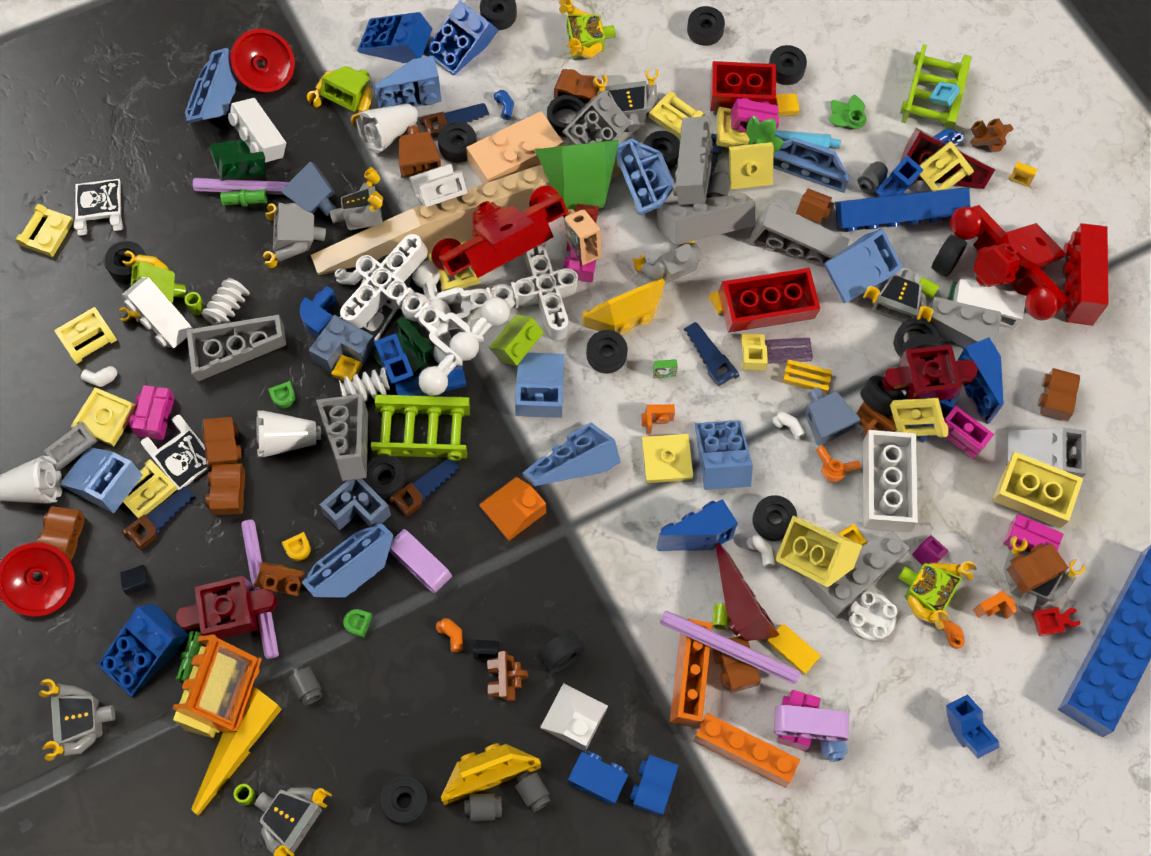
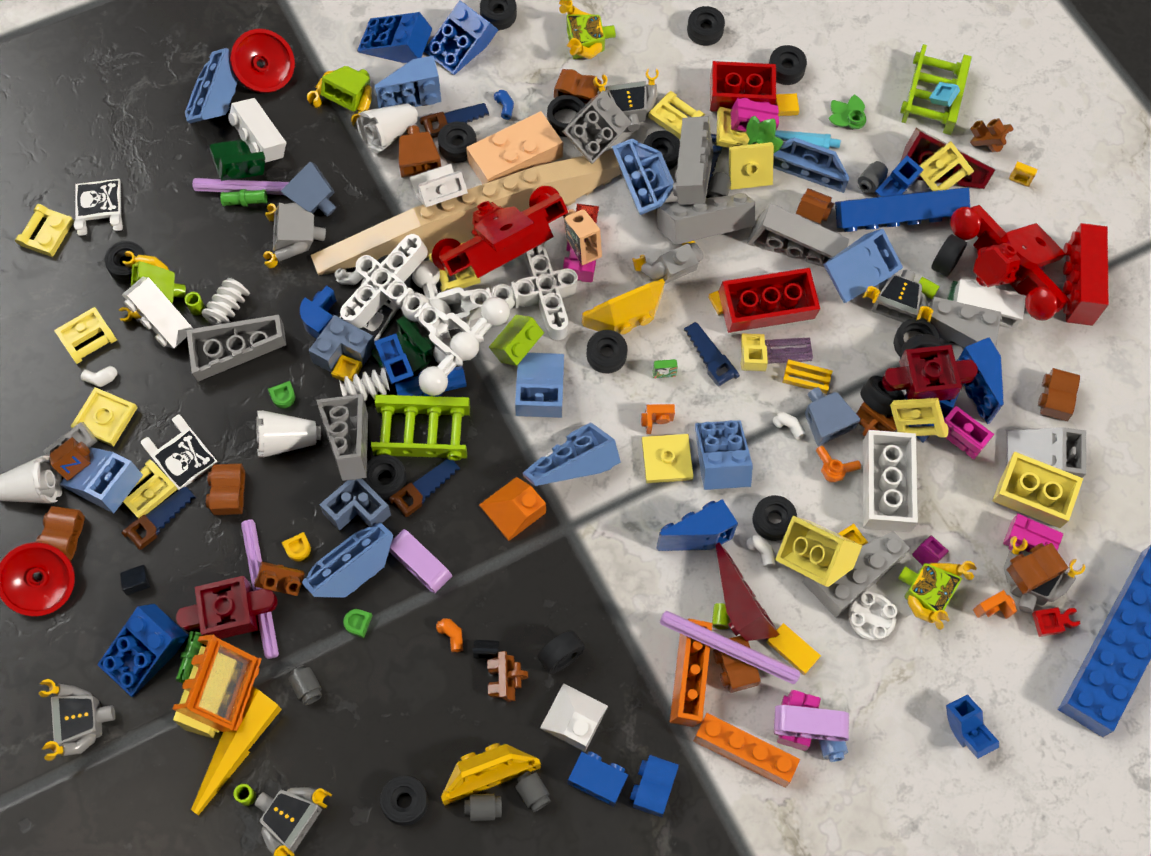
(70, 458): none -> dark orange brick
(152, 412): dark pink brick -> none
(220, 442): dark orange brick -> none
(361, 207): torso -> none
(580, 171): bright green wedge -> none
(950, 135): blue arm -> none
(954, 634): orange arm -> none

